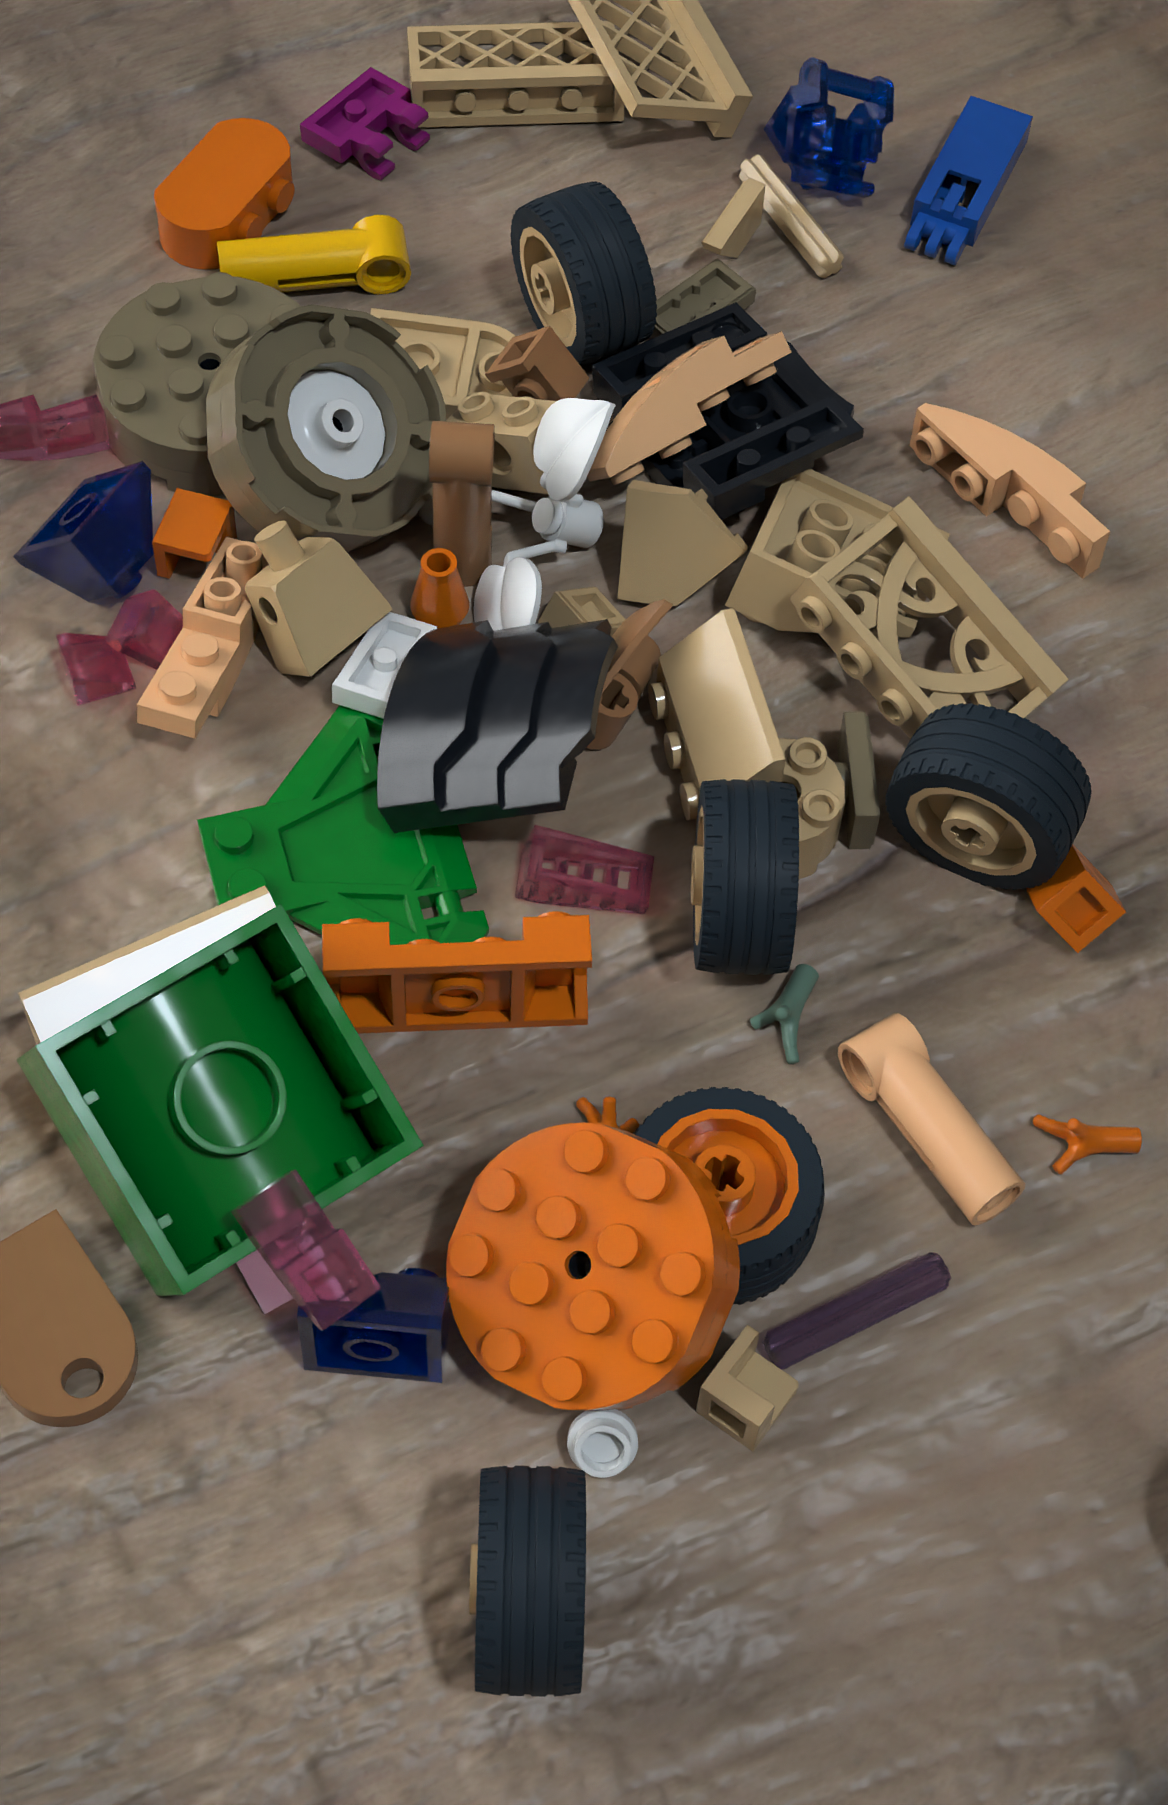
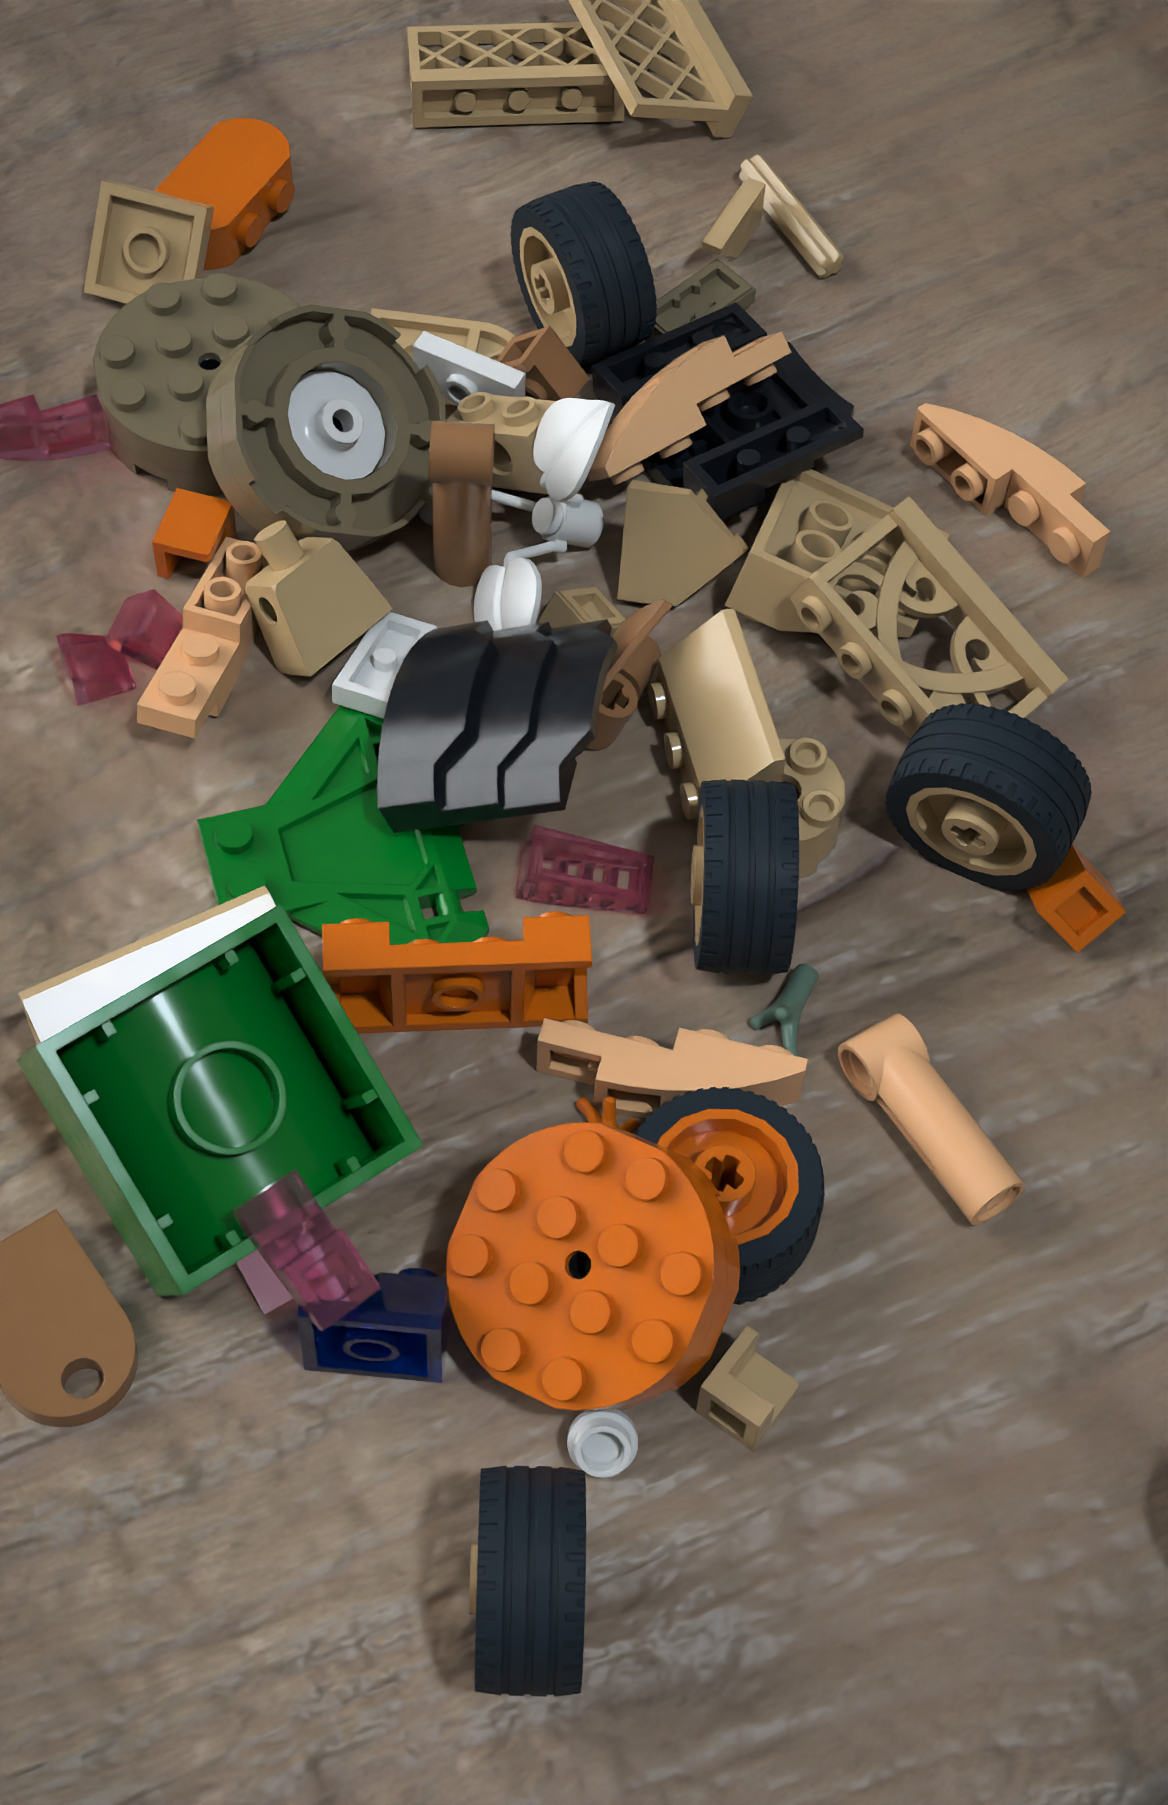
(97, 536): clear blue slope -> none
(144, 241): none -> tan plate
(357, 115): magenta plate -> none
(367, 256): yellow piece -> none
(439, 590): orange cone -> none
(465, 371): none -> white plate
(648, 1075): none -> light nougat slope
(828, 149): clear blue piece -> none
(856, 1310): clear purple axle -> none
(858, 773): dark tan plate -> none
(978, 150): blue hinge -> none
(1089, 1139): orange bar -> none

